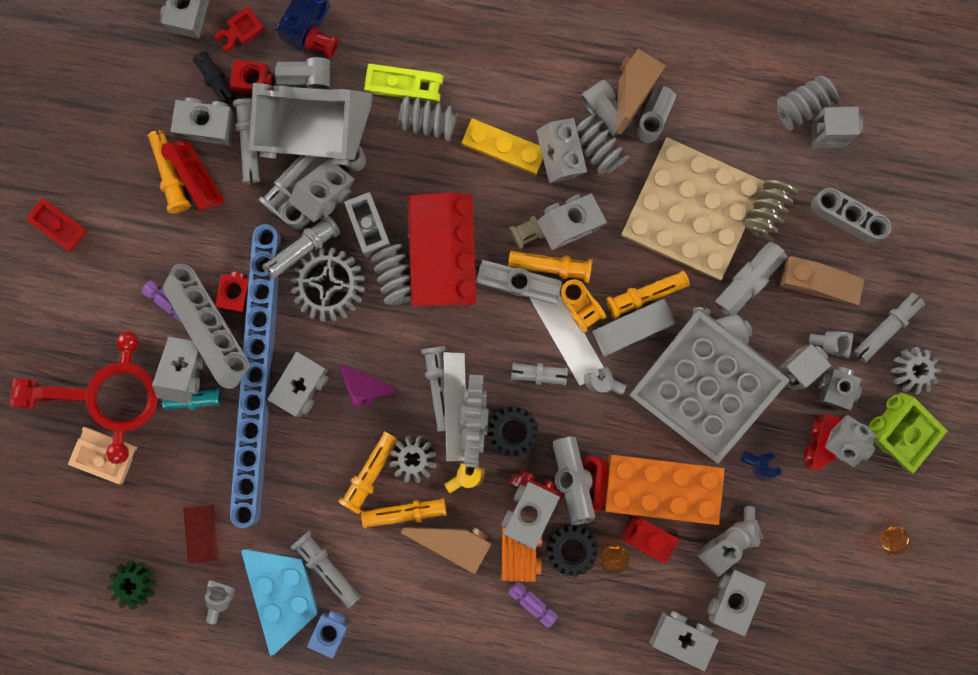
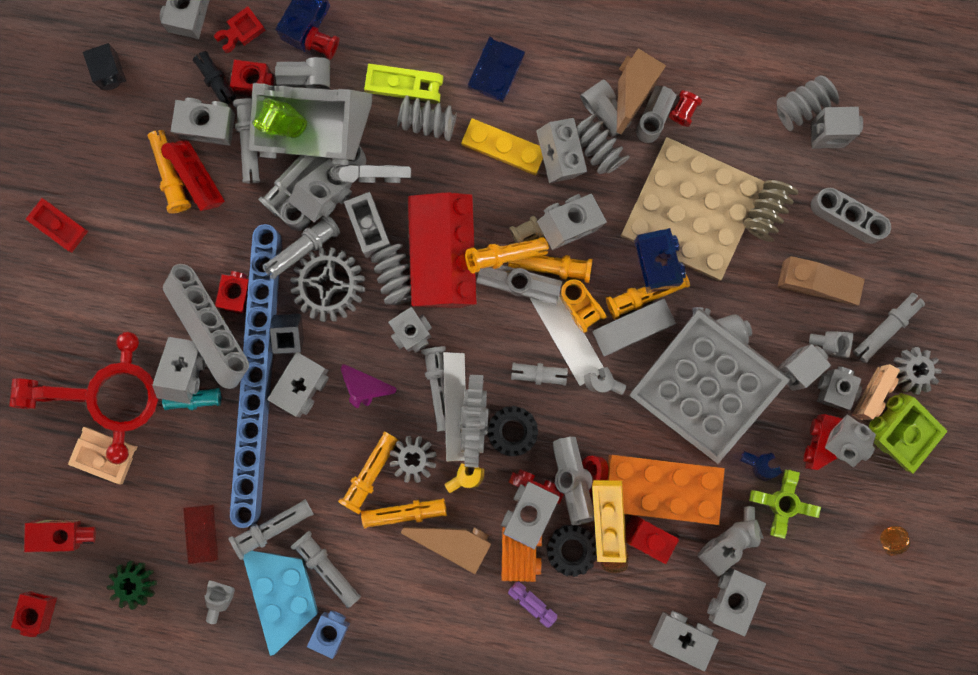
(42, 604): none -> red brick
(46, 535): none -> red torso
(104, 67): none -> black brick
(152, 290): medium lavender axle -> none
(258, 535): none -> light grey pin
(280, 119): none -> clear neon green piece
(286, 333): none -> black brick
(367, 173): none -> light grey hinge
(406, 321): none -> light grey brick
(496, 69): none -> clear blue plate
(496, 255): none -> light orange pin
(609, 521): none -> yellow plate
(666, 245): none -> clear blue brick
(685, 108): none -> red bush
(750, 279): light grey piece -> none
(780, 523): none -> lime pin
(871, 402): none -> light nougat plate

